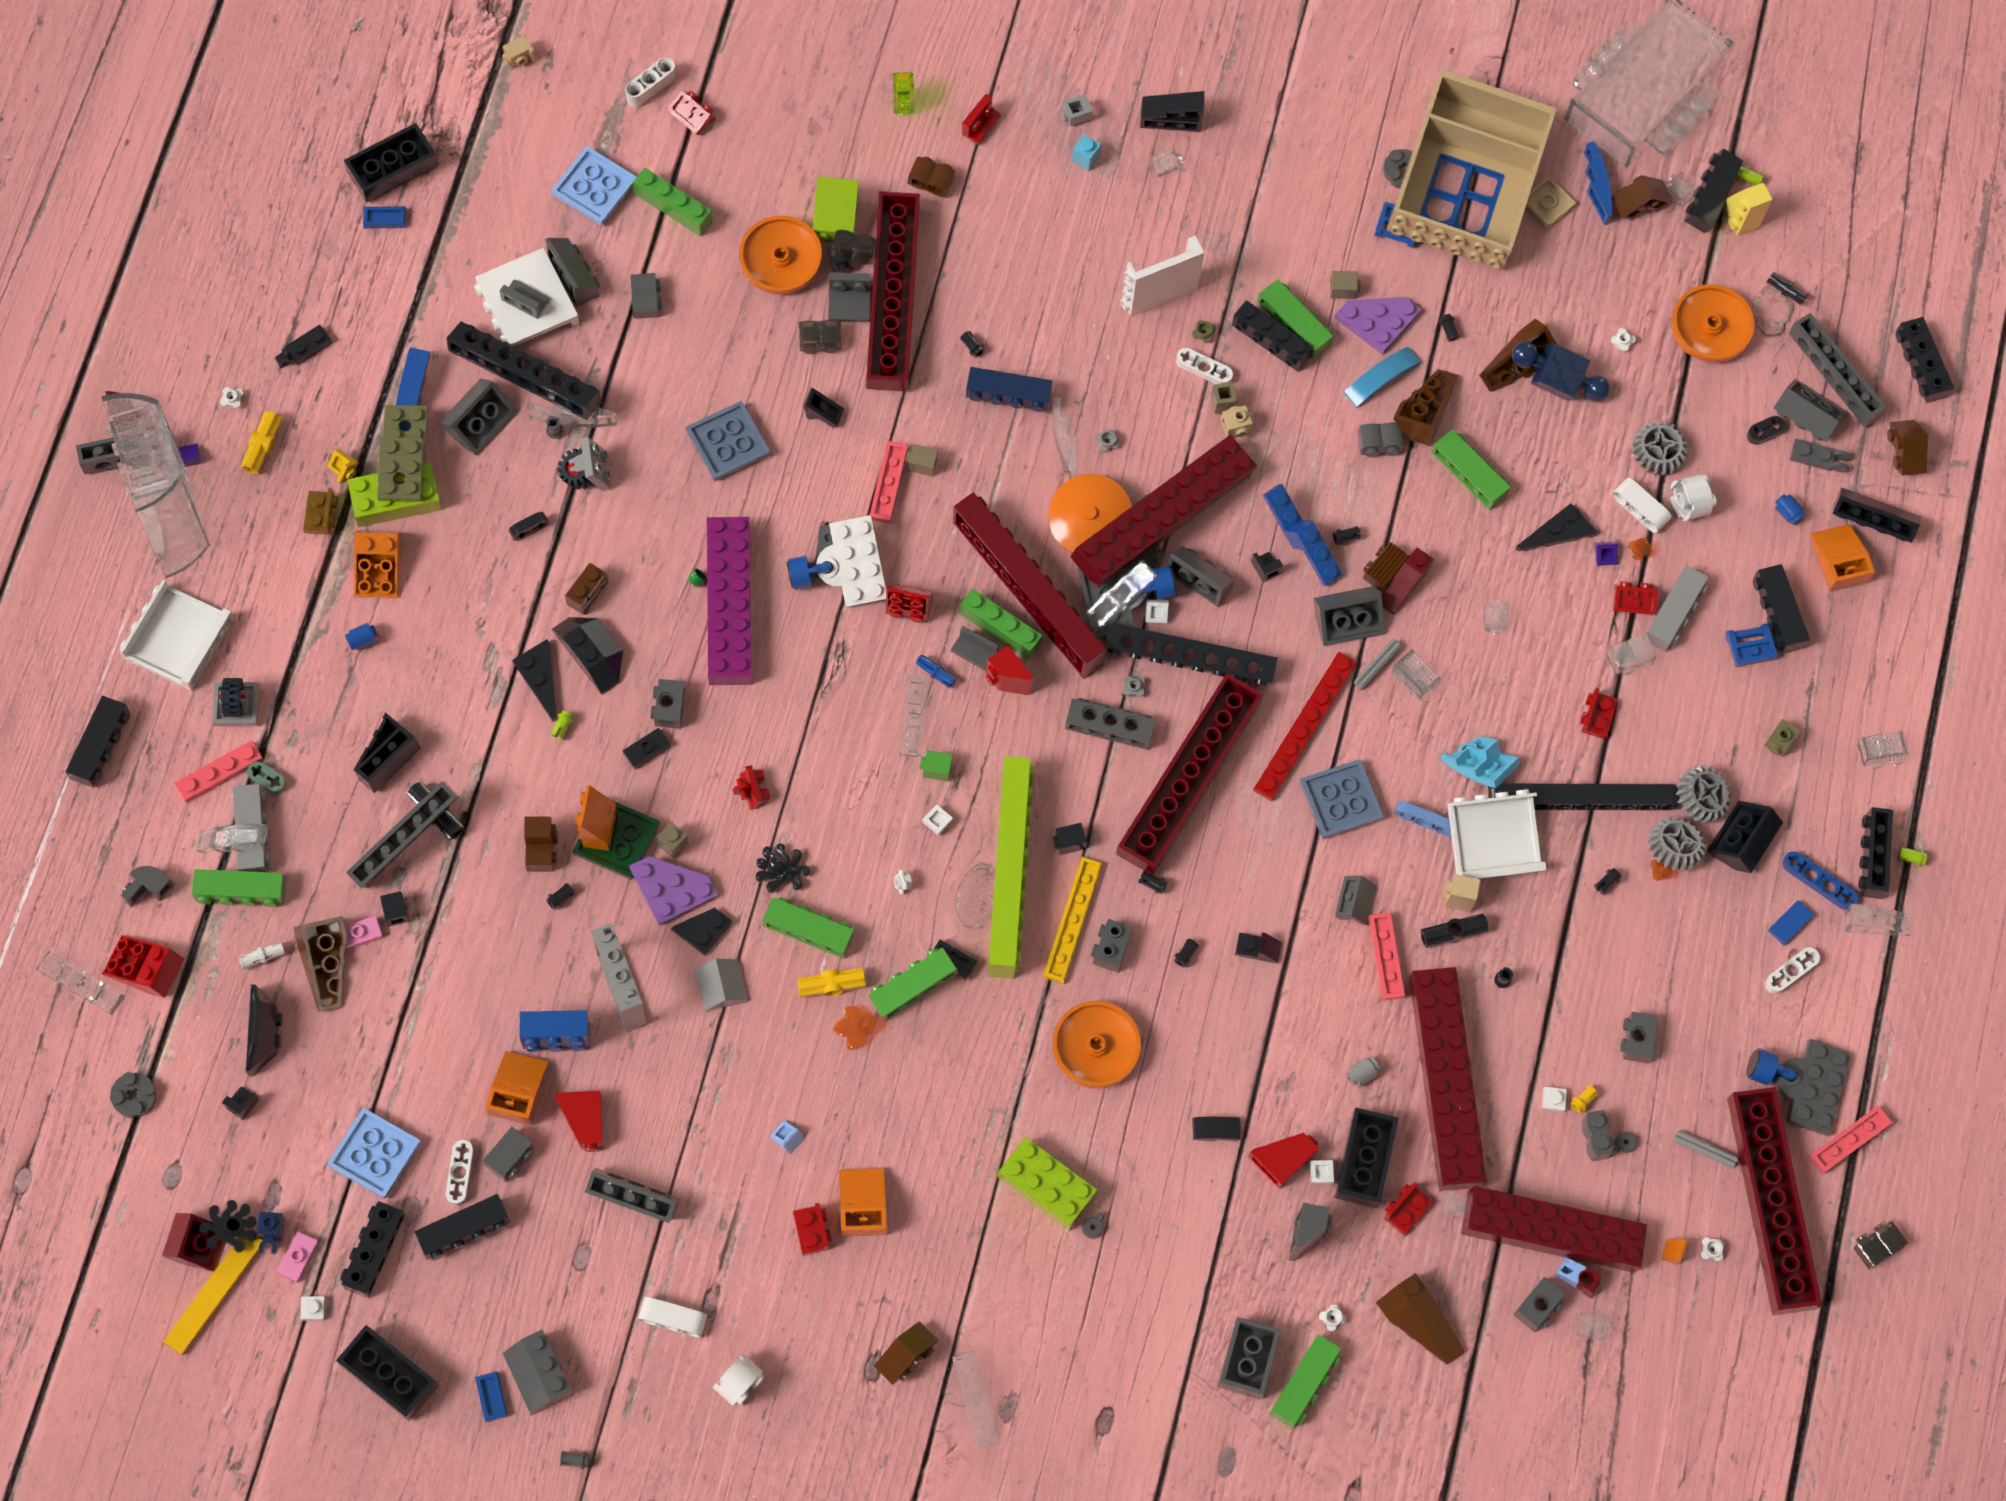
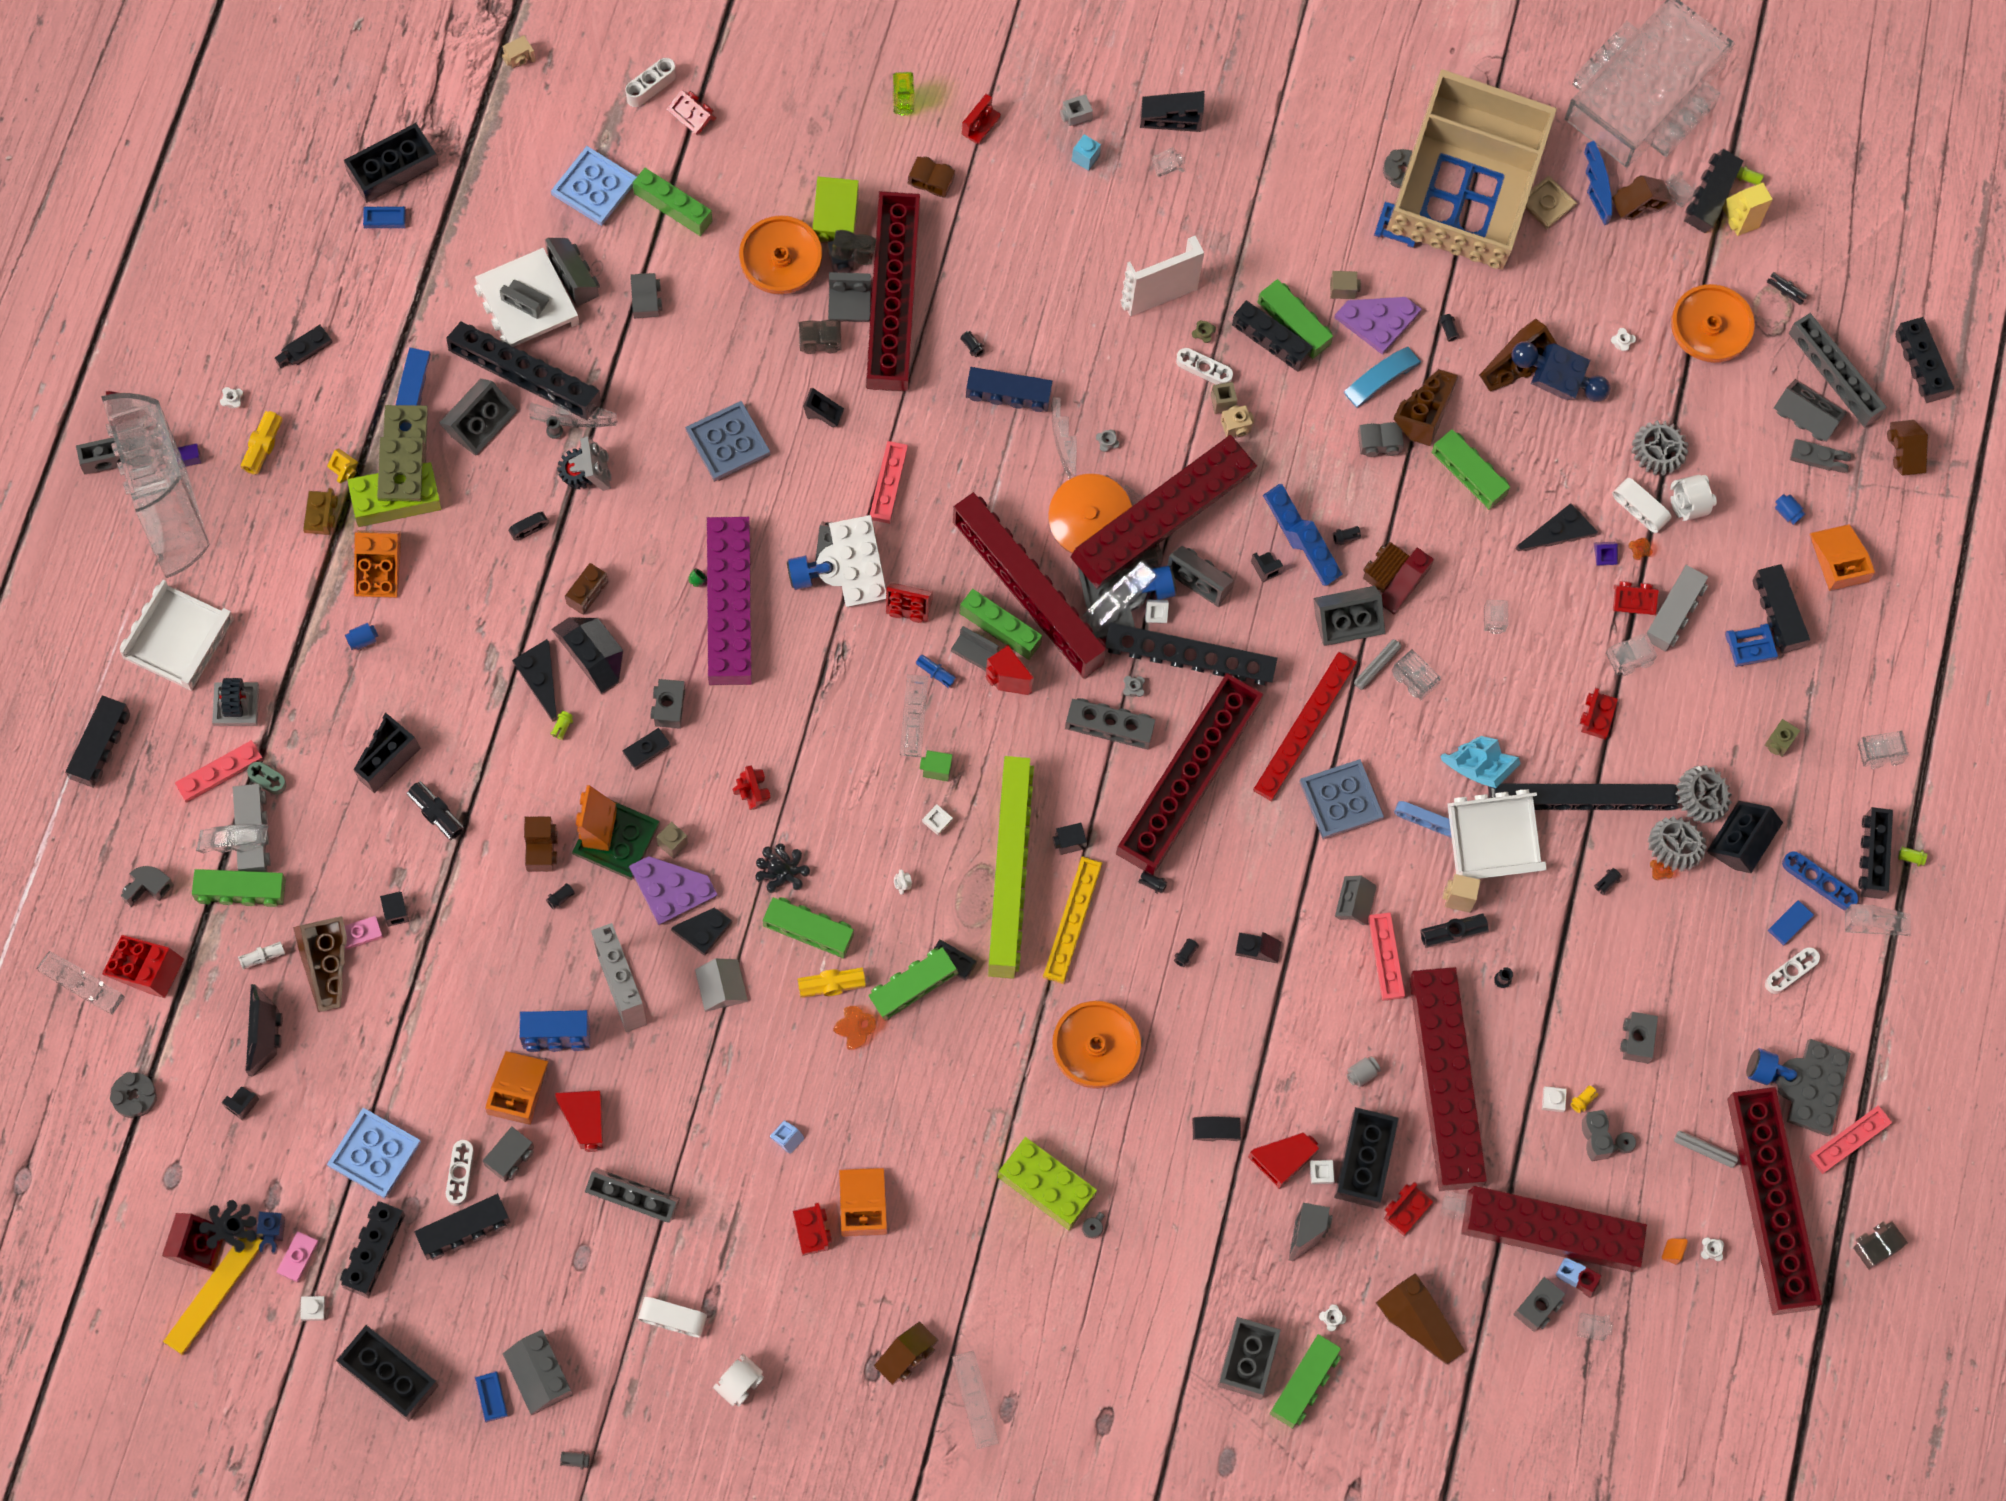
(402, 834): dark grey brick -> none
(922, 459): dark tan brick -> none
(1112, 945): dark grey brick -> none
(1764, 426): black beam -> none
(1876, 515): black brick -> none

